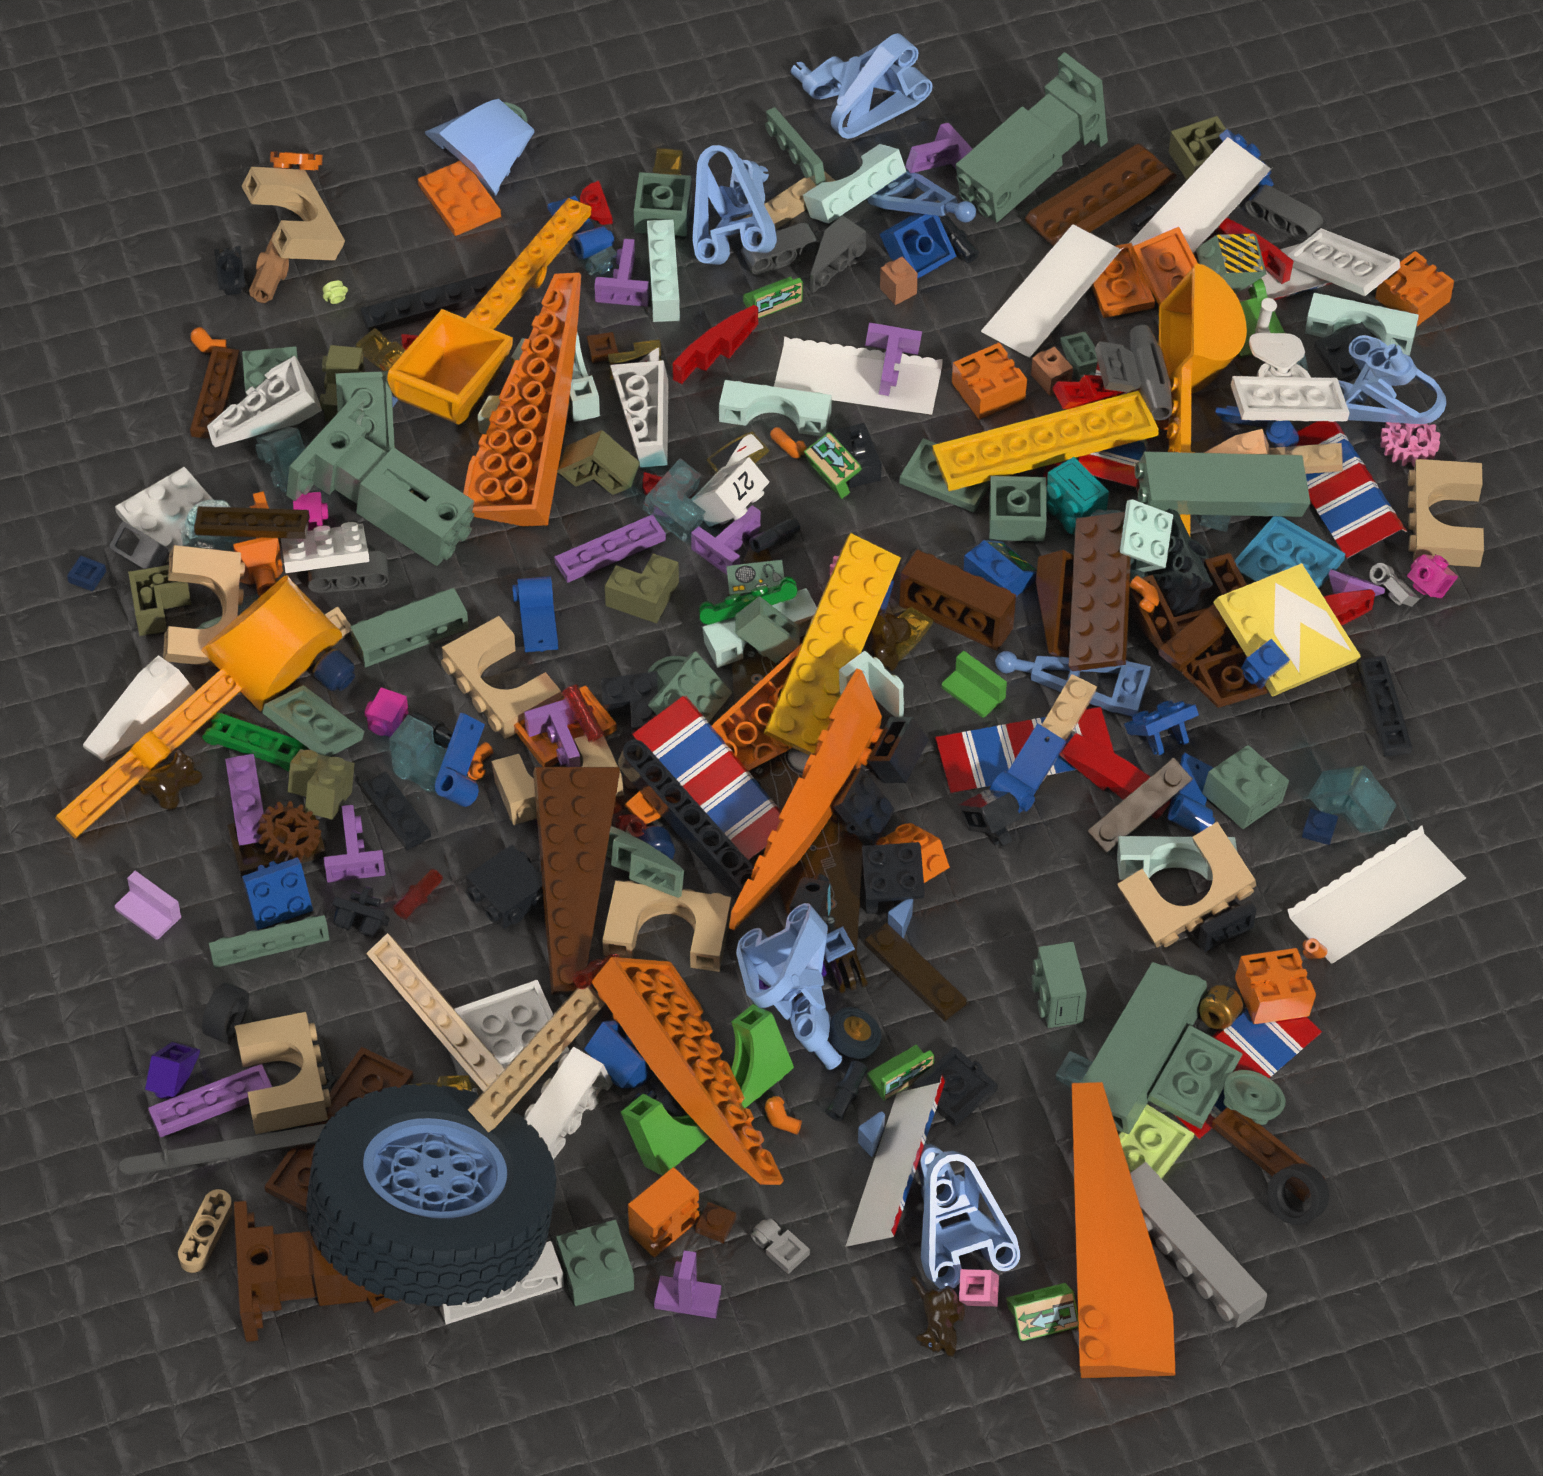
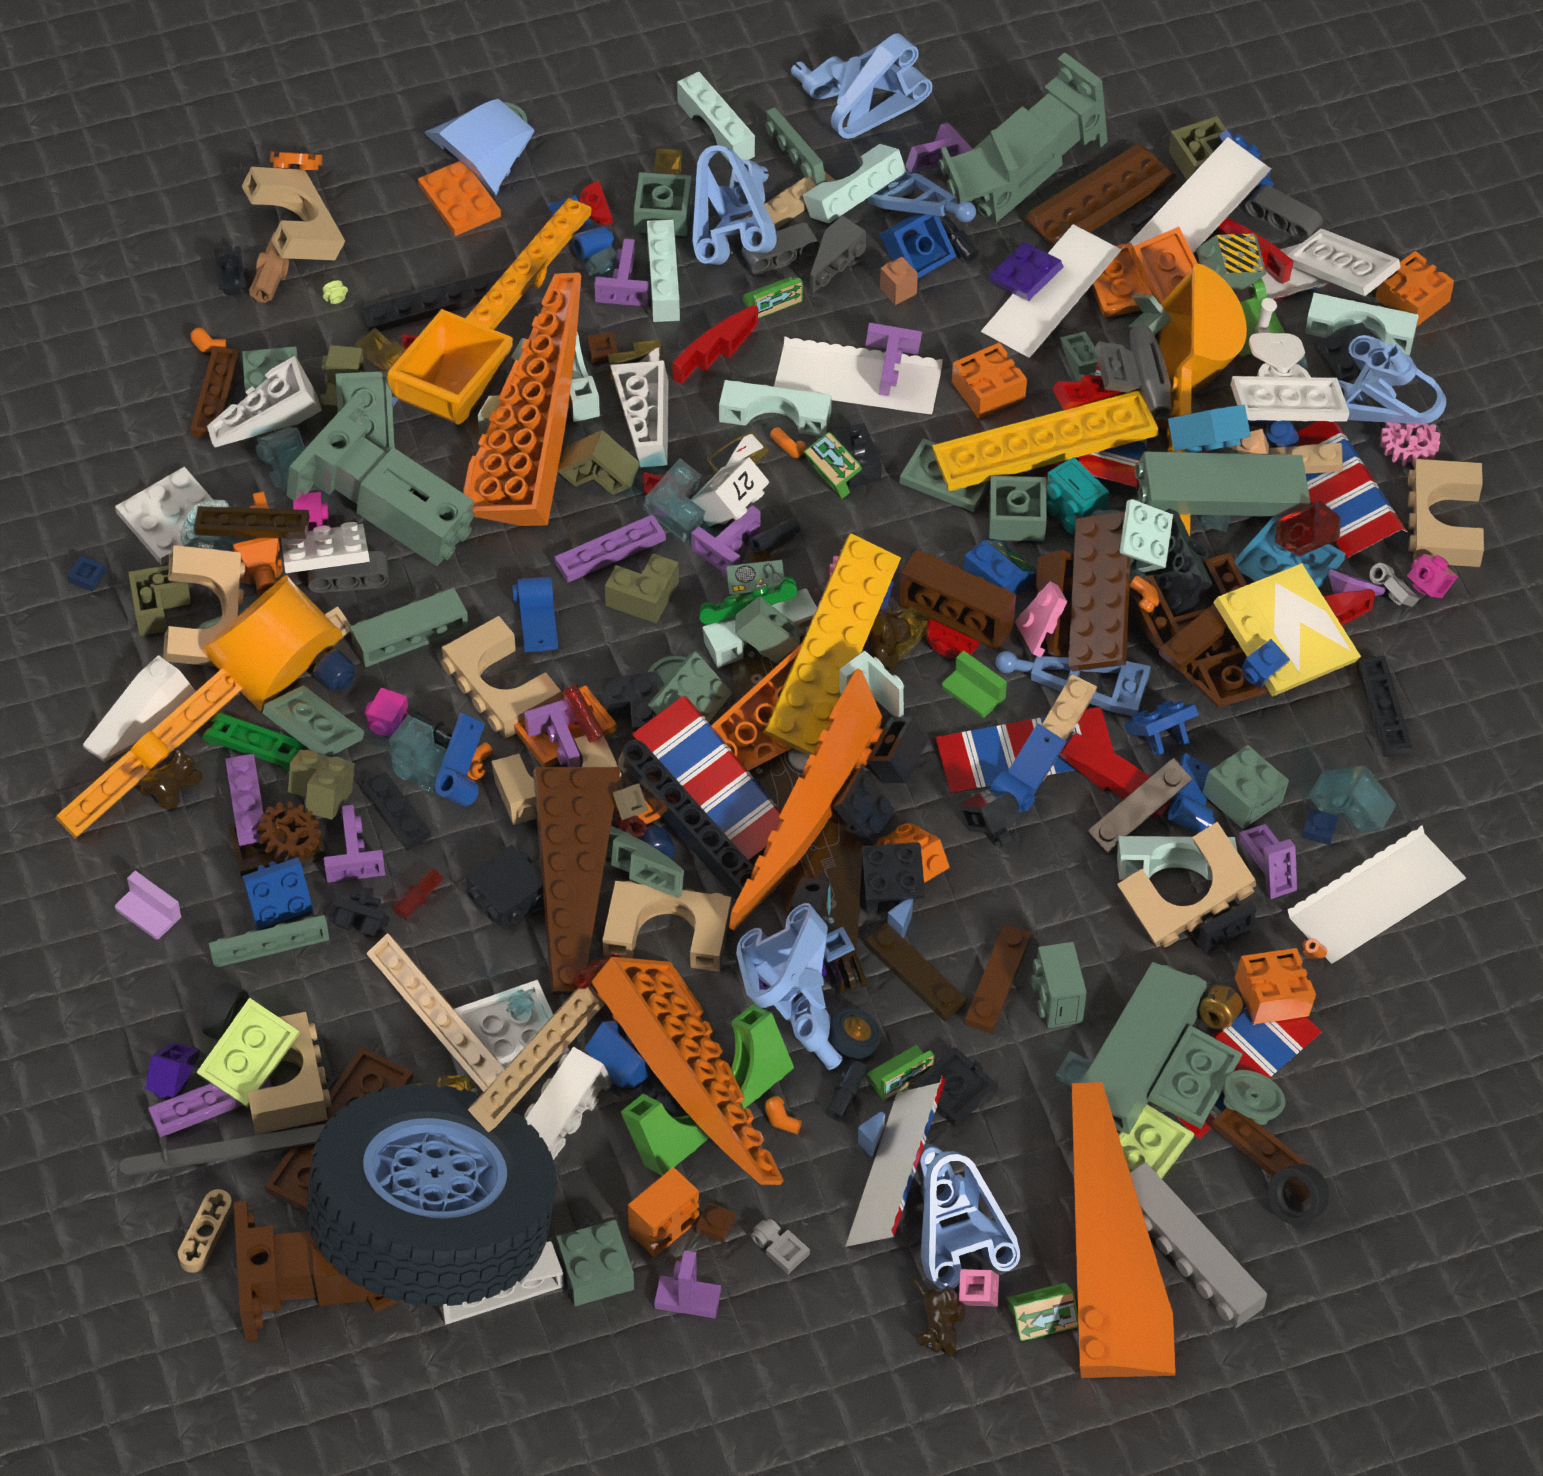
(148, 552): black piece -> none
(248, 1052): none -> yellowish green plate
(520, 1002): none -> clear light blue plate
(630, 801): none -> dark tan plate
(701, 99): none -> light aqua arch
(948, 641): none -> red plate
(980, 169): none -> sand green panel
(998, 979): none -> reddish brown plate
(1026, 271): none -> dark purple plate
(1041, 617): none -> bright pink wing
(1049, 368): nougat brick -> none
(1153, 313): none -> sand green panel
(1209, 429): none -> dark azure piece
(1274, 859): none -> medium lavender bracket
(1308, 529): none -> clear red slope

